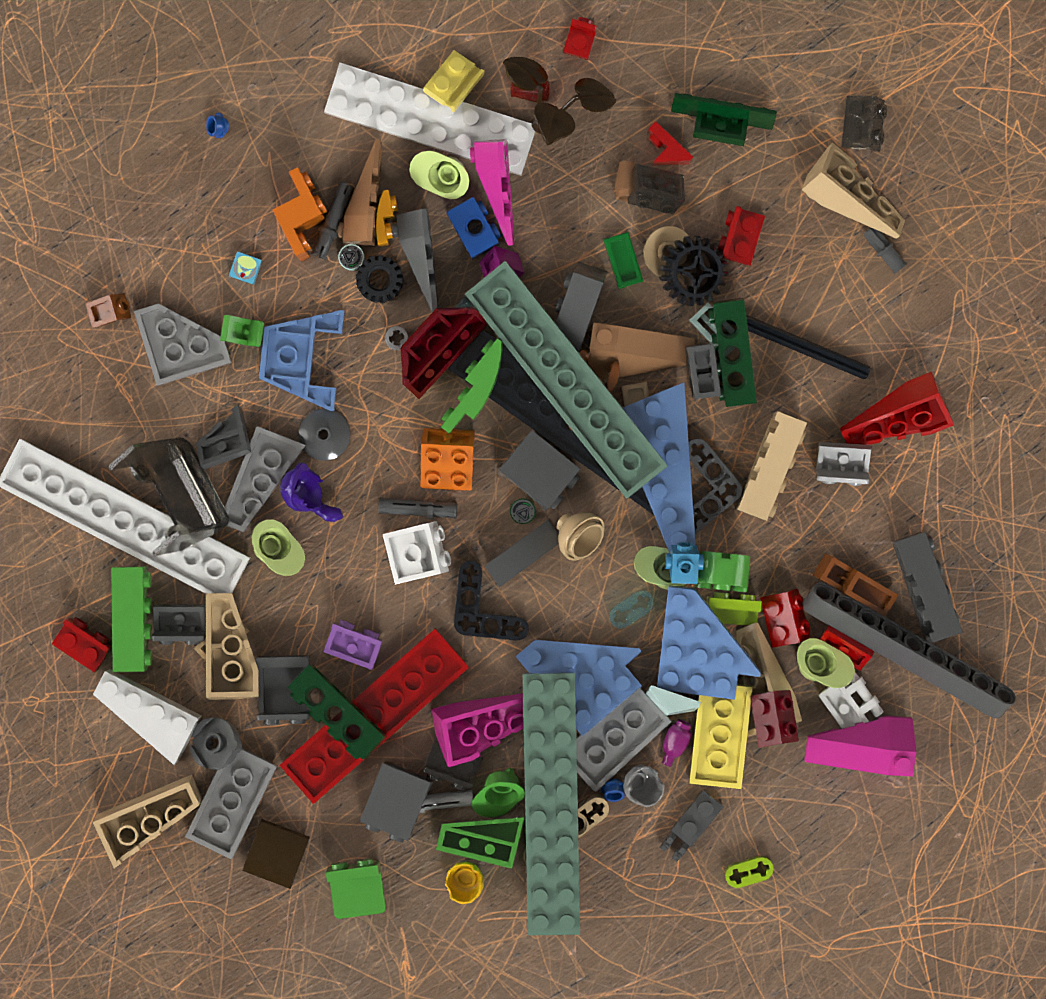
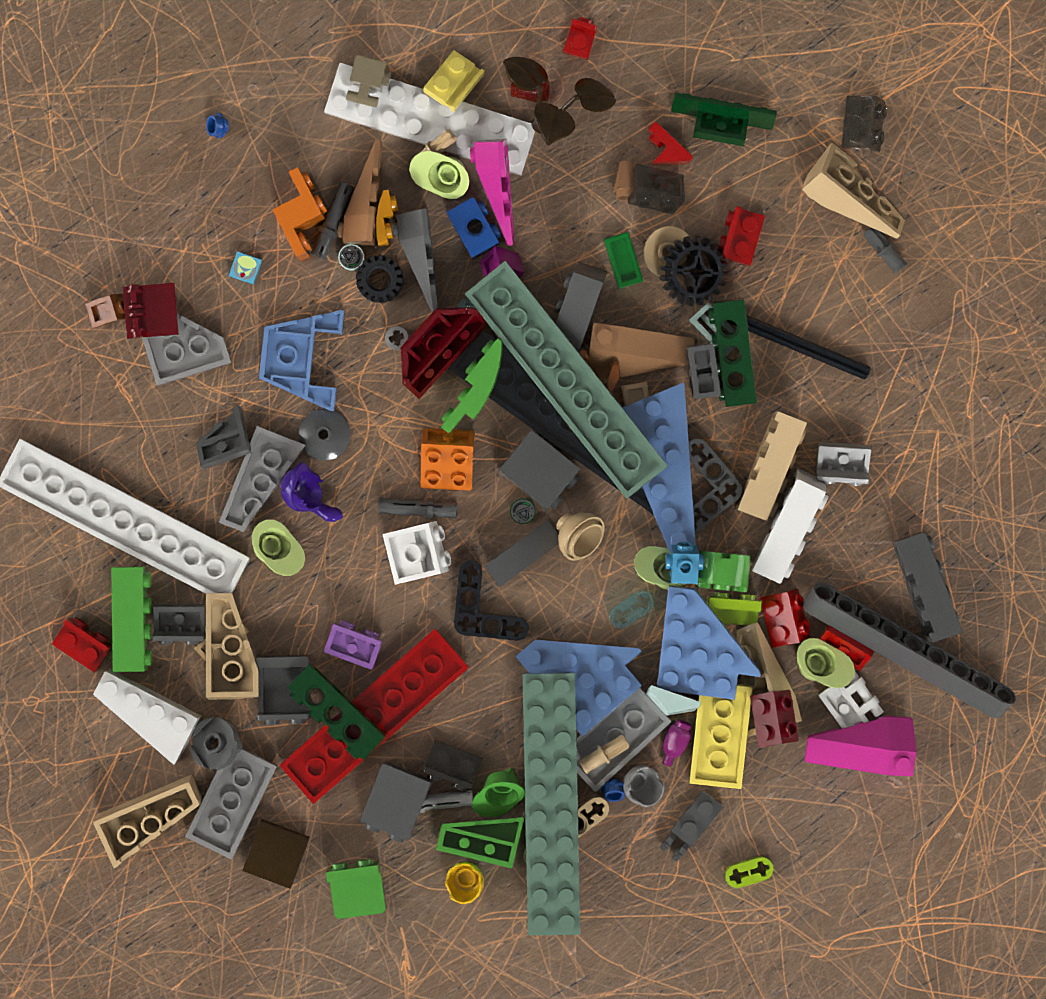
(150, 310): none -> dark red hinge
(182, 488): clear smoke windscreen -> none
(242, 331): bright green bracket -> none
(368, 75): none -> dark tan brick
(441, 143): none -> tan axle
(475, 725): dark pink wedge -> none
(604, 754): none -> tan axle
(790, 527): none -> white wedge
(855, 584): dark orange slope -> none
(907, 410): red wedge -> none

